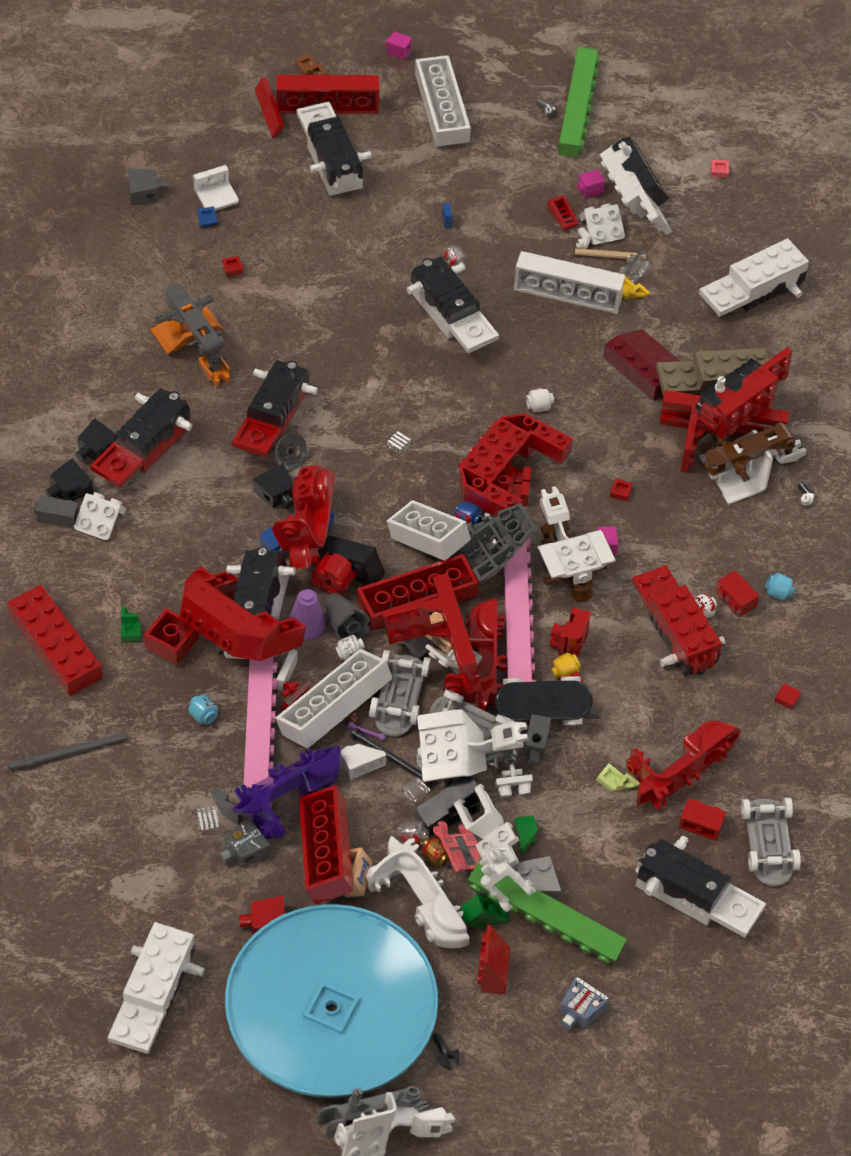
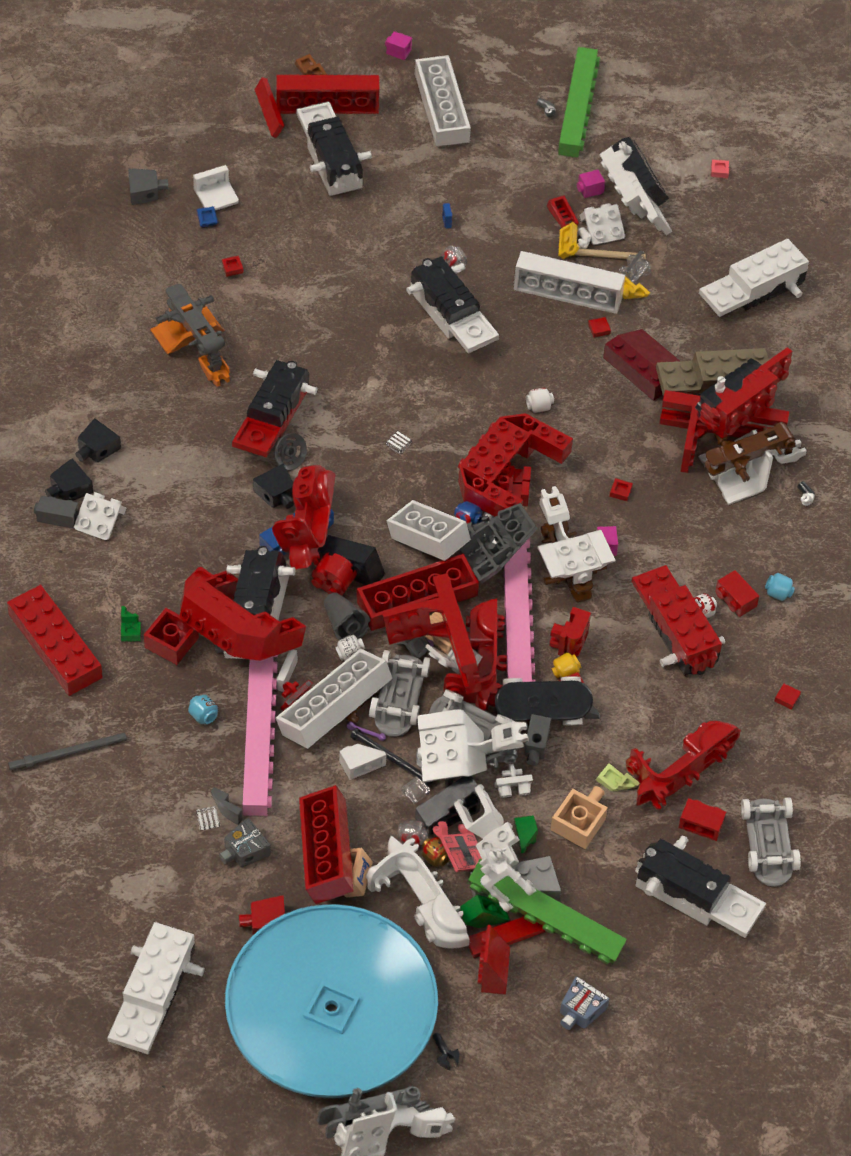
(144, 437): piece -> none
(307, 774): dark purple piece -> none
(310, 613): medium lavender cone -> none
(510, 932): none -> red tile
(568, 241): none -> yellow hinge
(580, 817): none -> light nougat brick
(599, 327): none -> red tile

